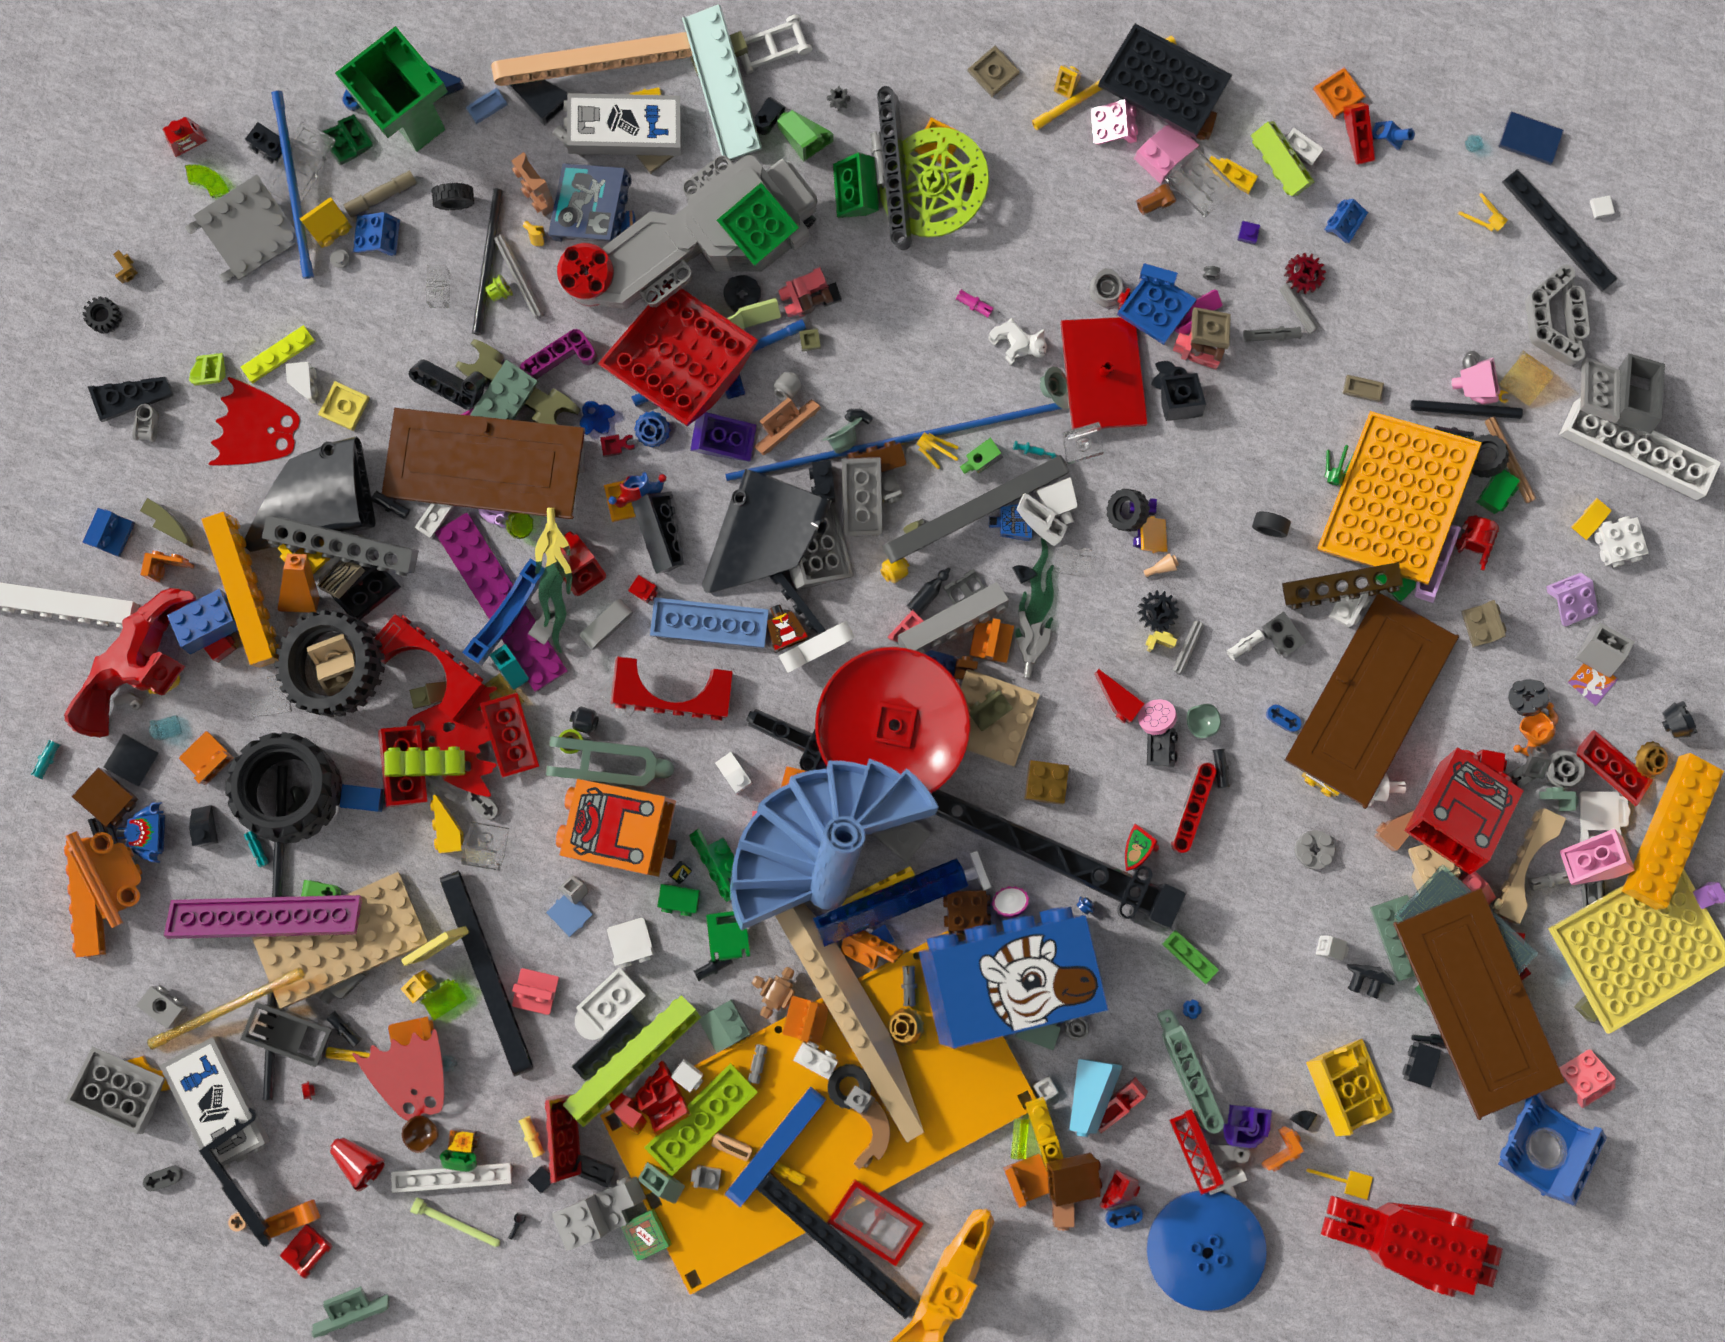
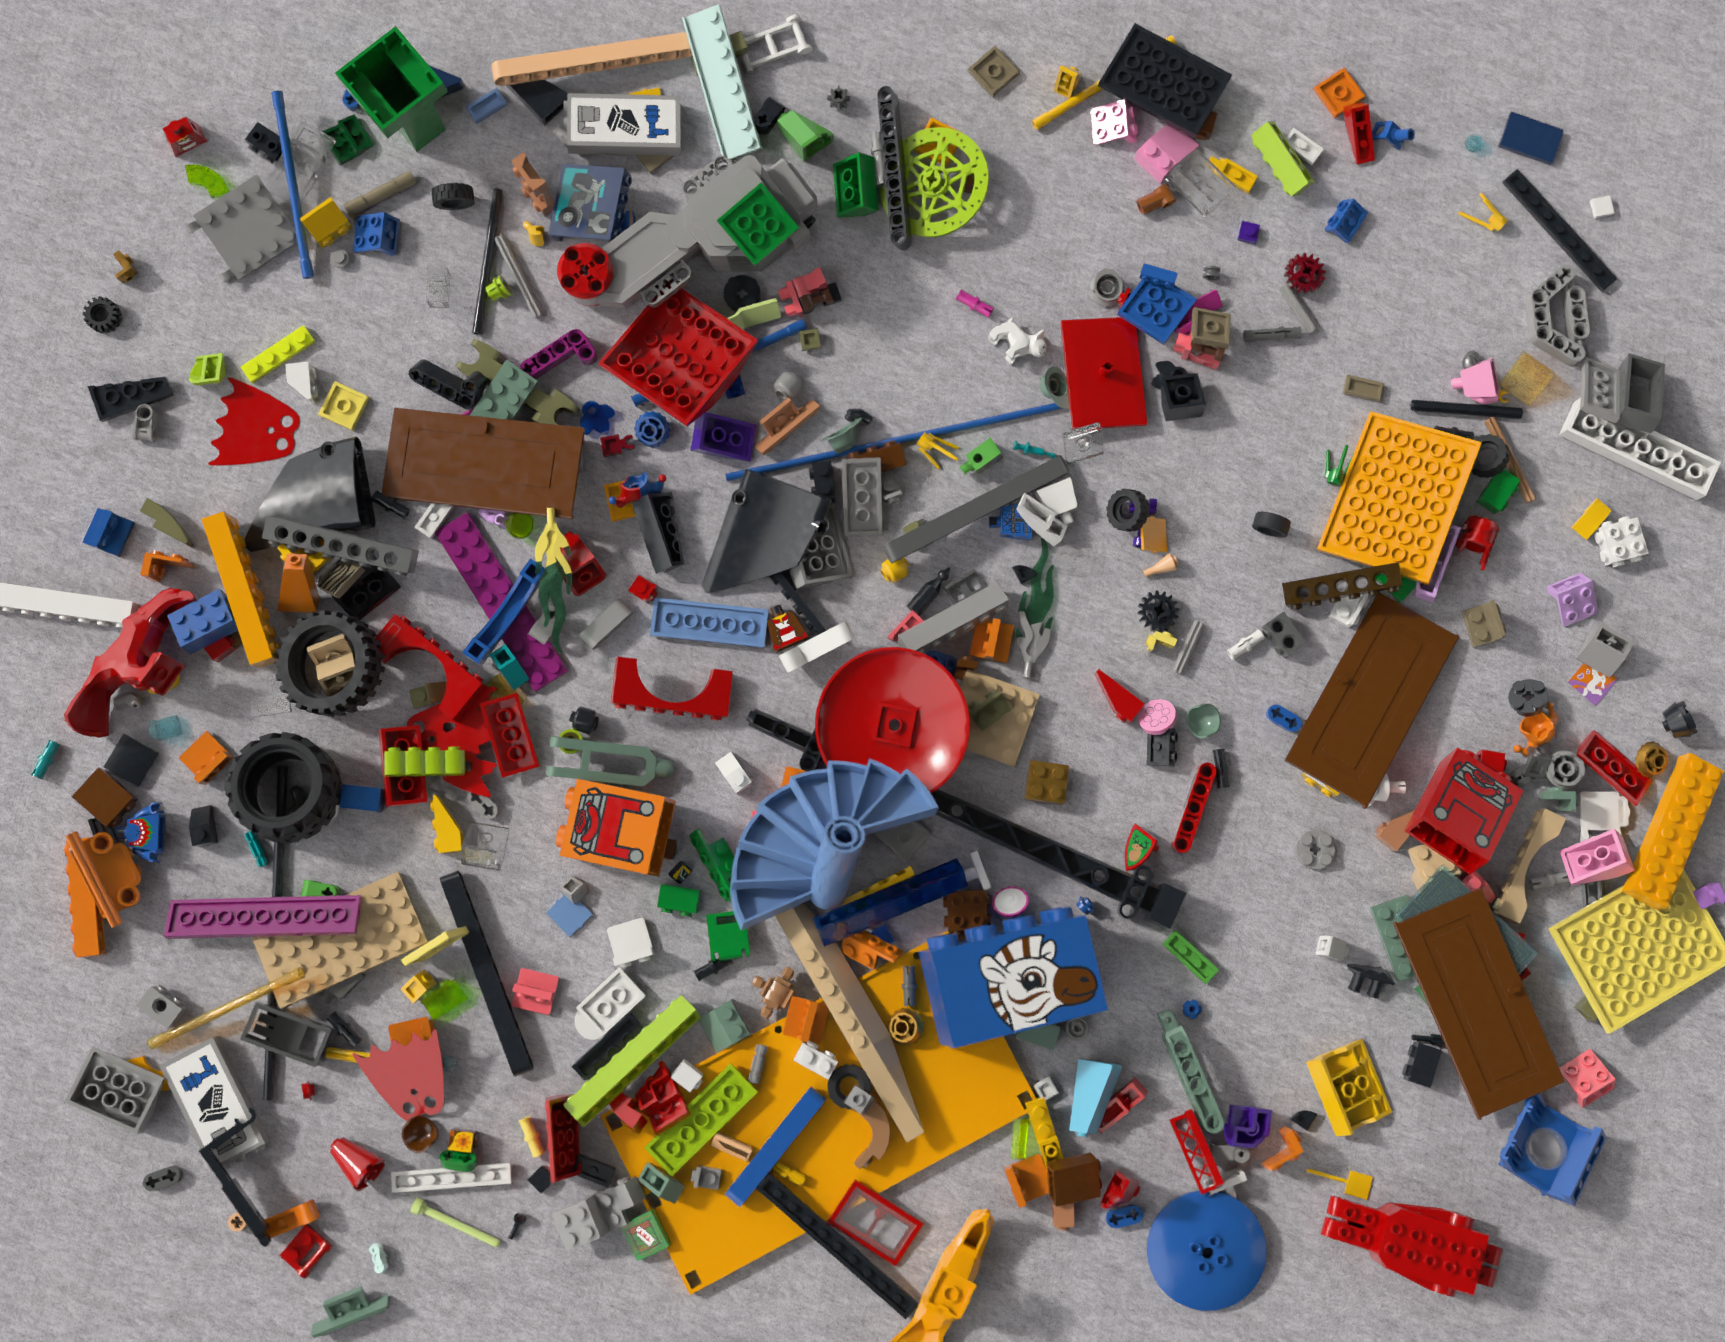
(378, 1258): none -> light aqua piece

